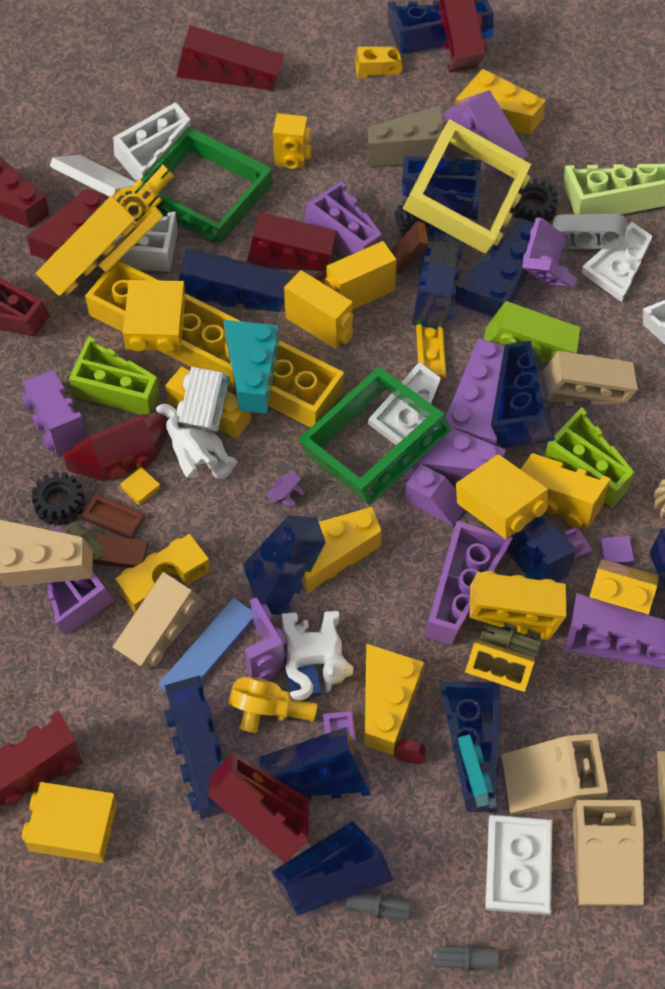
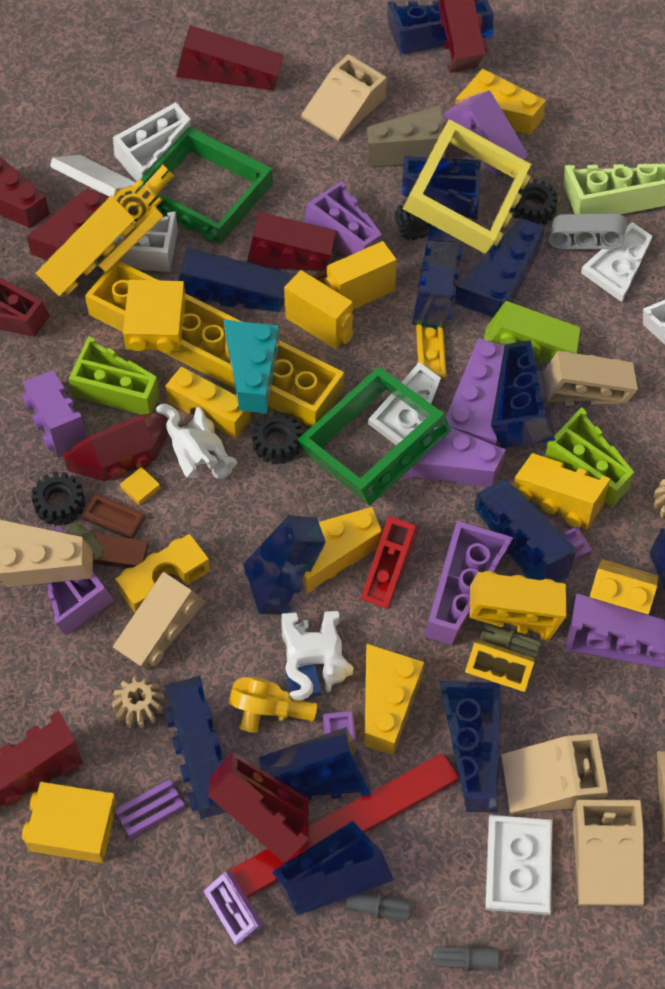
(143, 709): none -> tan gear
(144, 798): none -> medium lavender tile
(203, 399): white brick -> none
(211, 644): medium blue tile -> none
(237, 905): none -> medium lavender tile
(268, 655): medium lavender bracket -> none
(276, 424): none -> black tyre
(283, 488): medium lavender tile -> none
(291, 141): yellow brick -> none
(345, 97): none -> tan slope
(366, 812): none -> red tile
(377, 61): yellow leg -> none
(389, 561): none -> red slope
(410, 247): copper tile -> none
(410, 751): dark red tile -> none
(433, 495): medium lavender slope -> none
(479, 782): teal plate -> none
(502, 496): yellow brick -> none
(544, 255): medium lavender bracket -> none
(617, 550): medium lavender tile -> none

